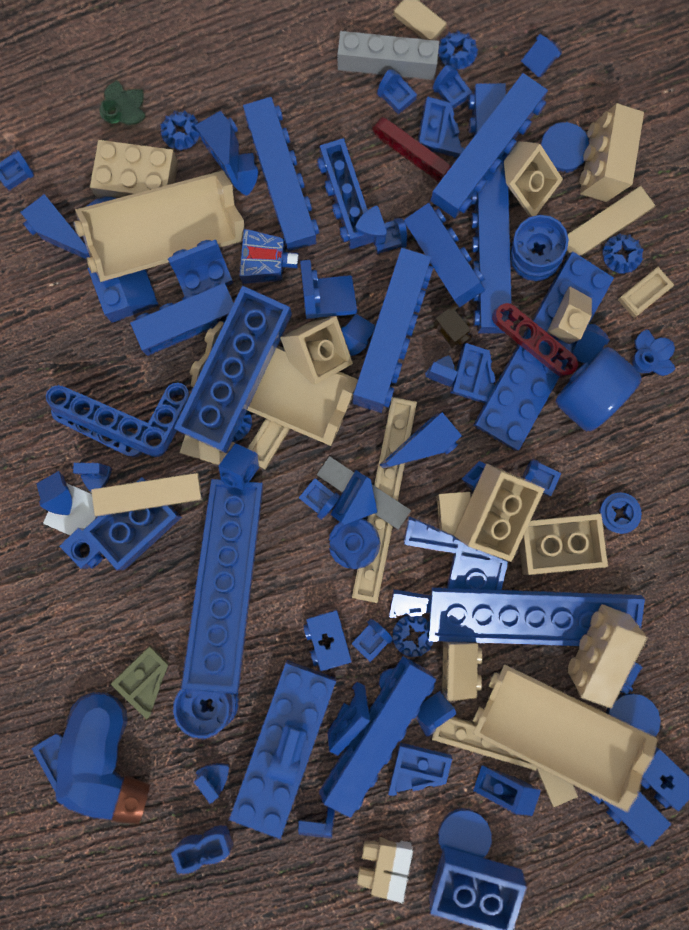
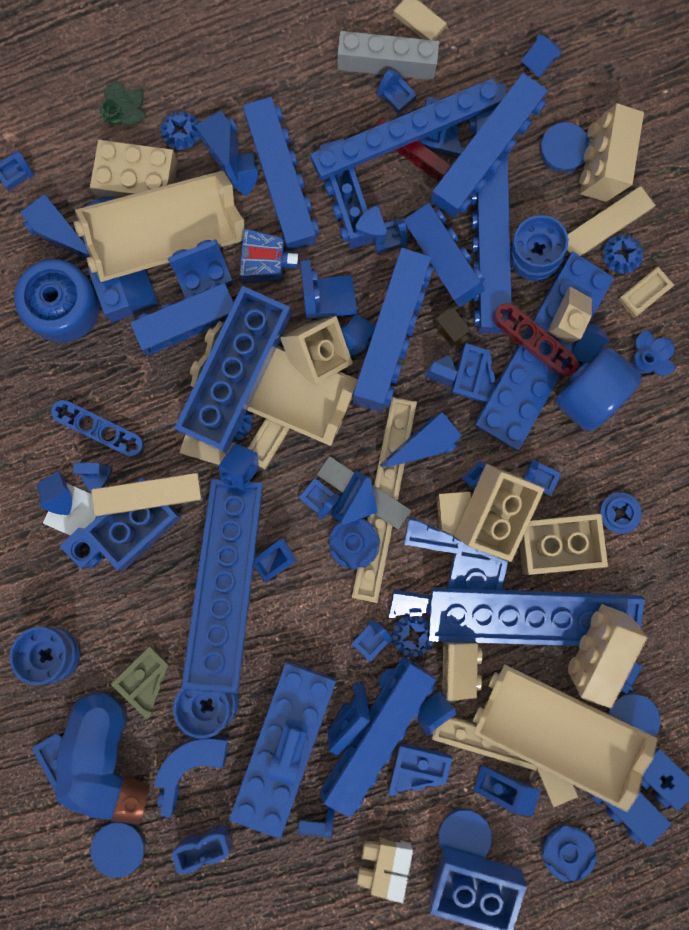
(30, 656): none -> blue wheel
(70, 314): none -> blue wheel
(117, 849): none -> blue tile
(122, 421): blue beam -> none
(190, 754): none -> blue arch
(212, 780): blue tile -> none
(274, 560): none -> blue slope
(338, 651): blue brick -> none
(406, 129): none -> blue plate
(451, 86): blue tile -> none
(461, 59): blue gear -> none
(531, 176): tan slope -> none
(568, 853): none -> blue tile

